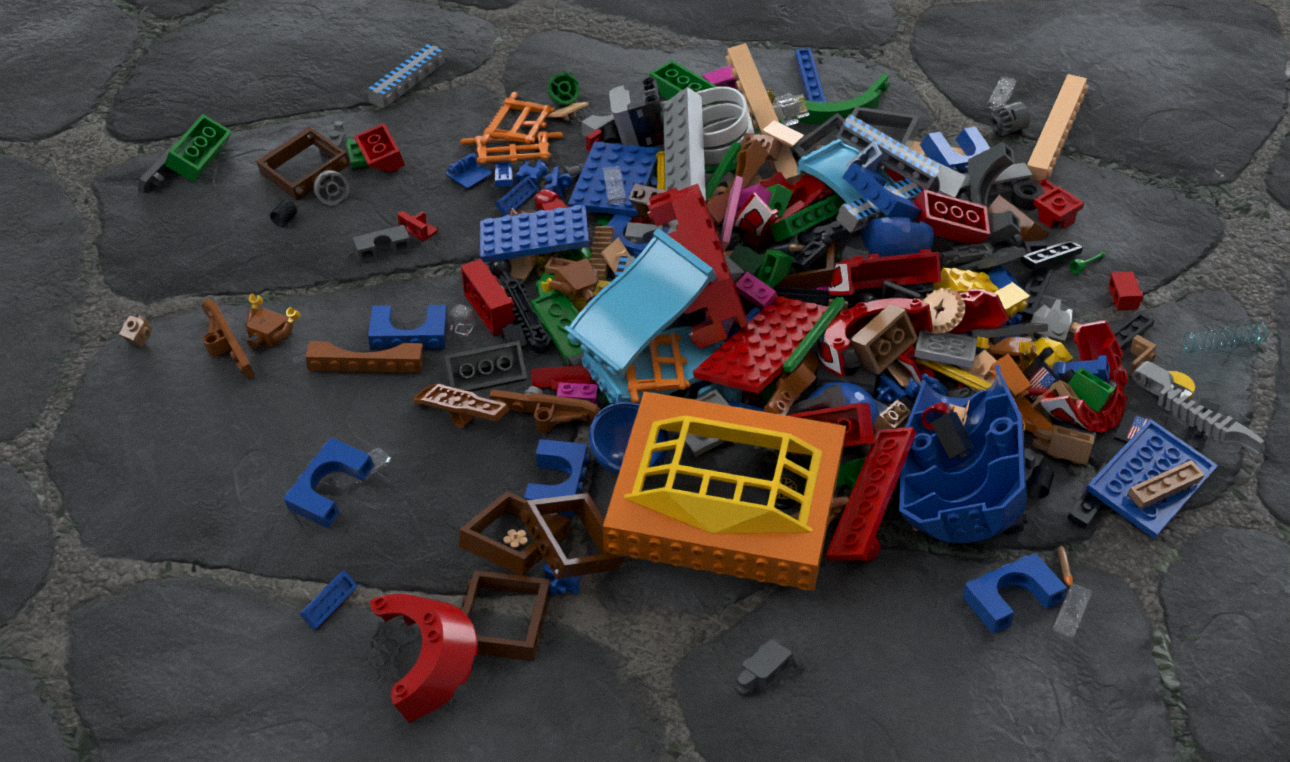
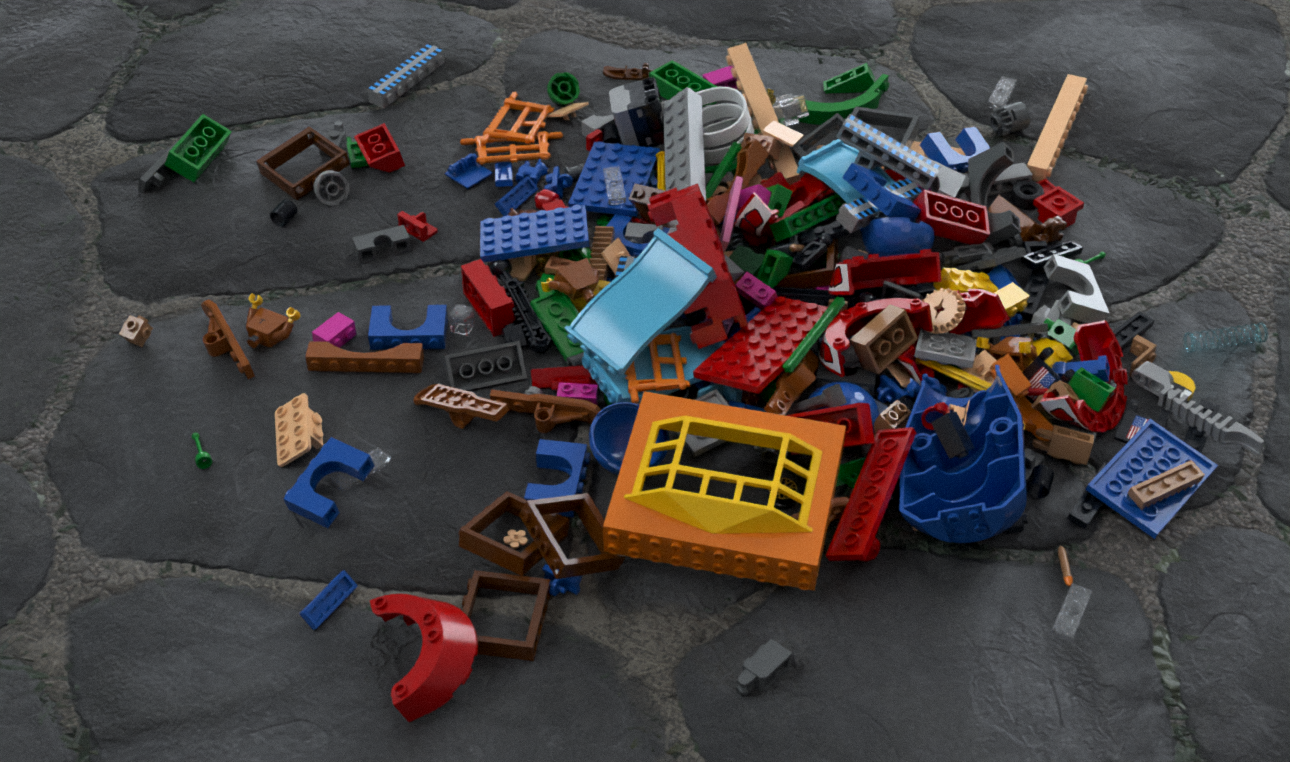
(202, 455): none -> green hinge
(296, 430): none -> light nougat bracket
(335, 330): none -> dark pink brick
(627, 74): none -> reddish brown piece
(809, 75): blue tile -> none
(852, 81): none -> green slope
(868, 157): sand blue arch -> none
(1027, 573): blue arch -> none
(1050, 230): none -> reddish brown animal
(1066, 337): none -> torso
(1088, 302): none -> light grey arch
(1125, 290): red brick -> none

